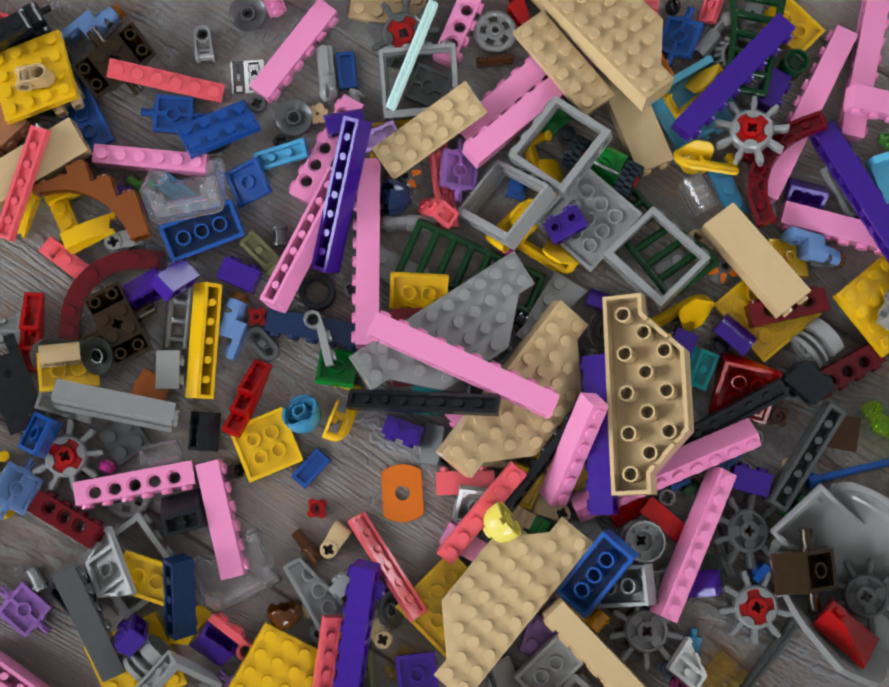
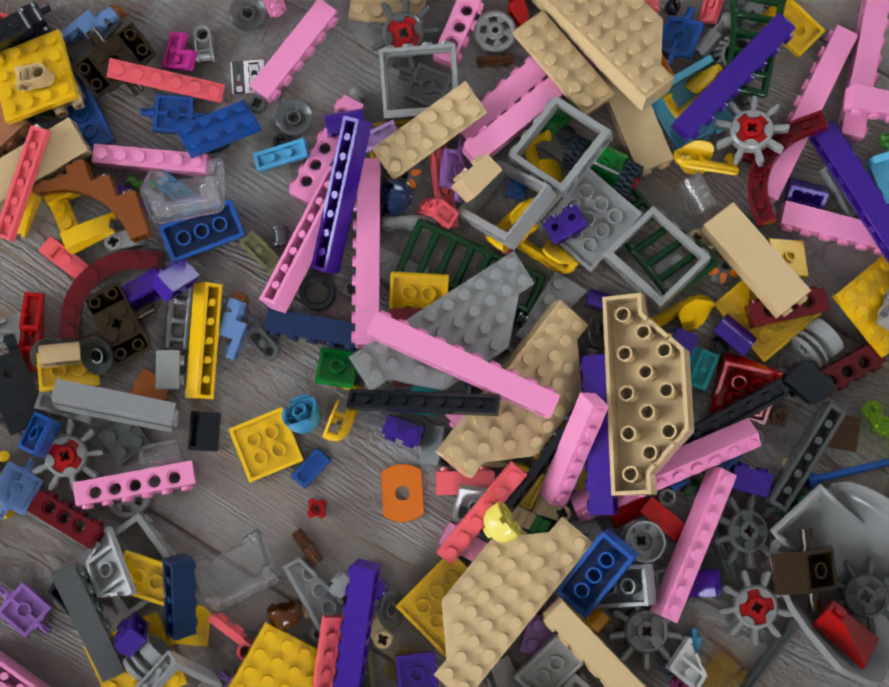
(36, 579): light grey pin -> none
(107, 467): dark pink plate -> none
(175, 54): none -> dark pink plate
(183, 513): black slope -> none
(213, 644): dark purple brick -> none
(221, 519): bright pink brick -> none
(239, 274): dark purple brick -> none
(241, 471): black hinge -> none
(248, 182): blue tile -> none
(248, 396): red slope -> none
(252, 316): red plate -> none
(318, 108): tan plant -> none
(324, 338): light grey plate -> none
(326, 72): light grey piece -> none
(337, 537): tan piece -> none
(346, 70): blue tile -> none
(390, 569): coral plate -> none
(412, 55): light aqua axle -> none
(473, 181): none -> tan brick
(727, 190): dark azure plate -> none
(759, 572): blue plate -> none
(778, 86): dark purple brick -> none
(794, 63): dark green wheel -> none
(812, 248): medium blue plate -> none

